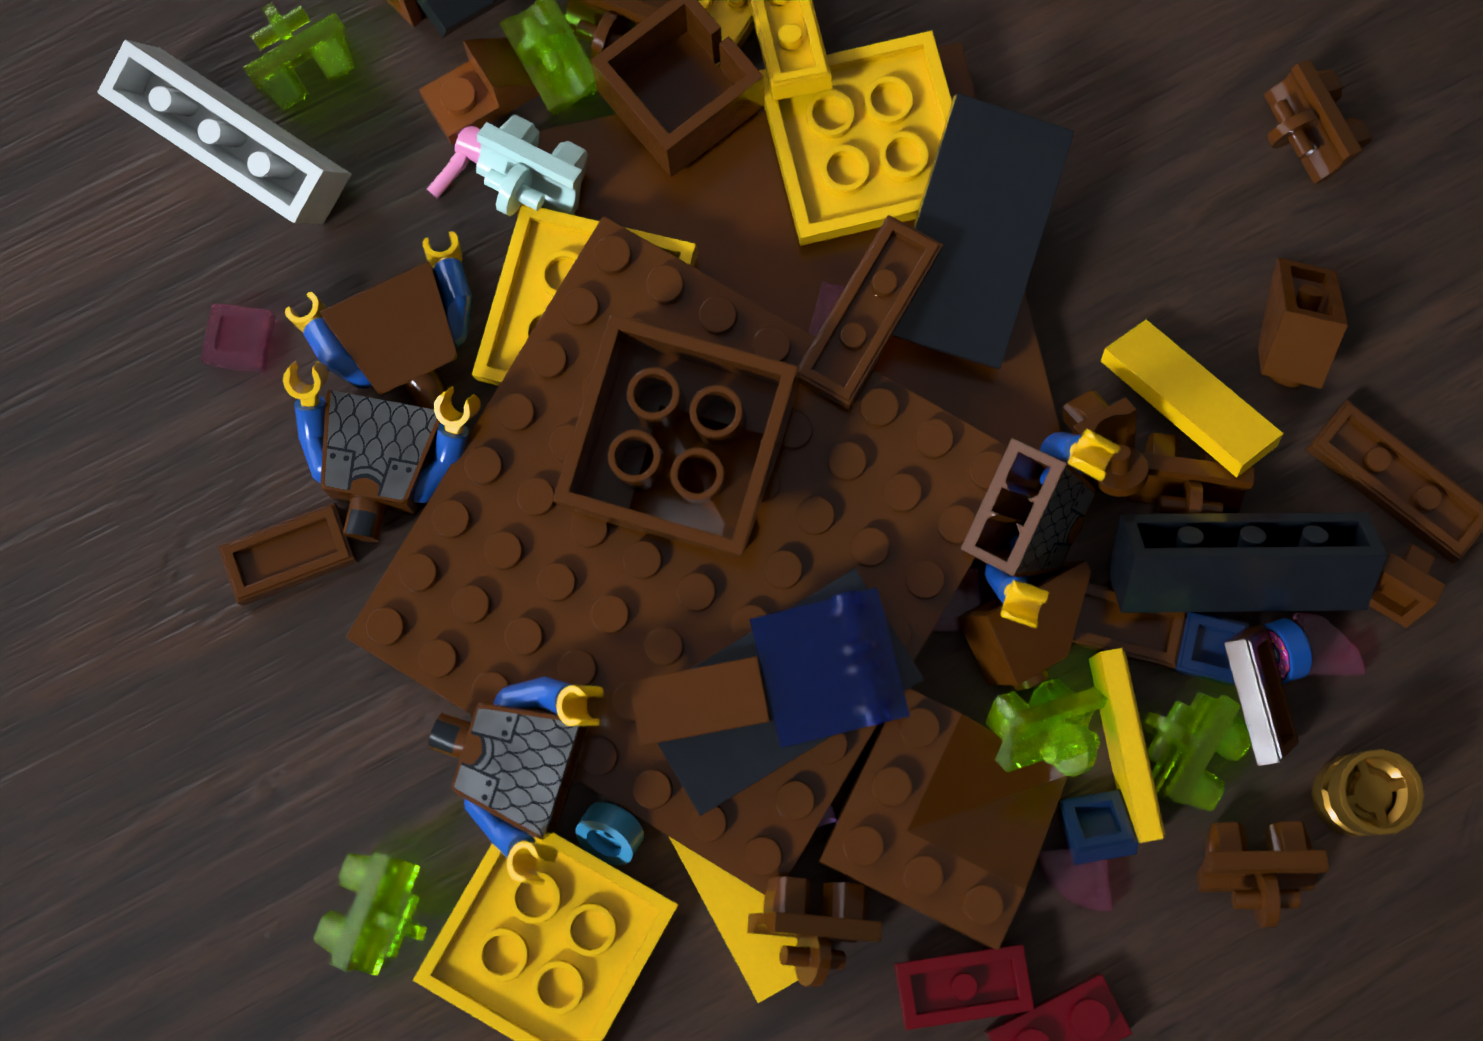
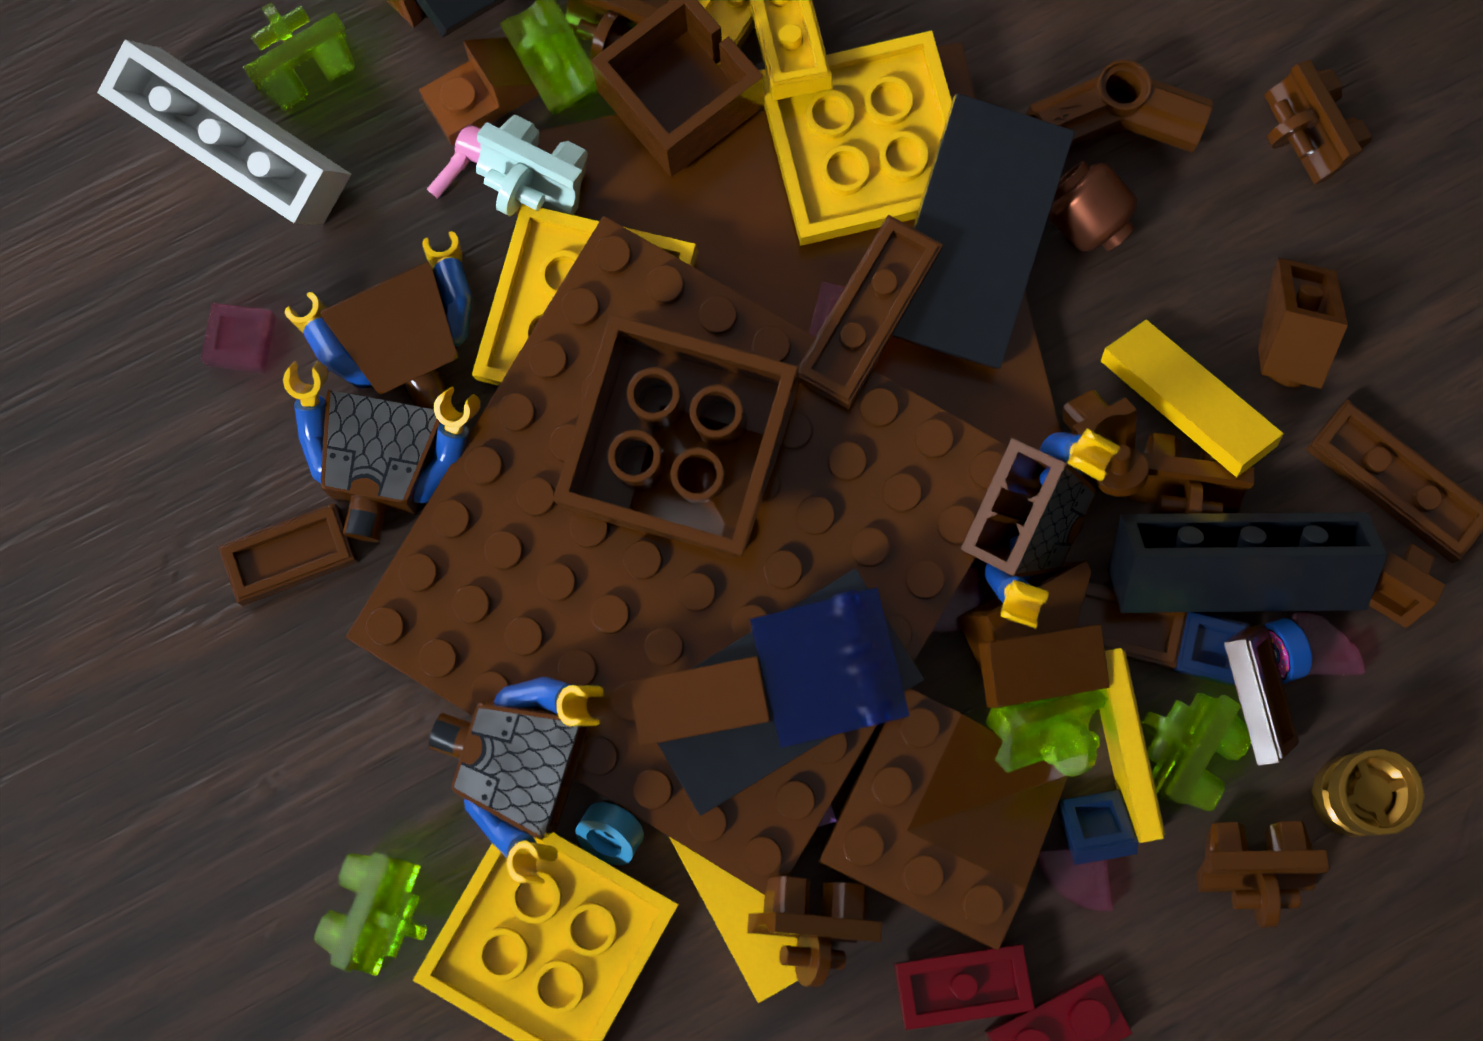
(1043, 665): none -> reddish brown tile
(1093, 207): none -> copper head
(1154, 109): none -> reddish brown piece

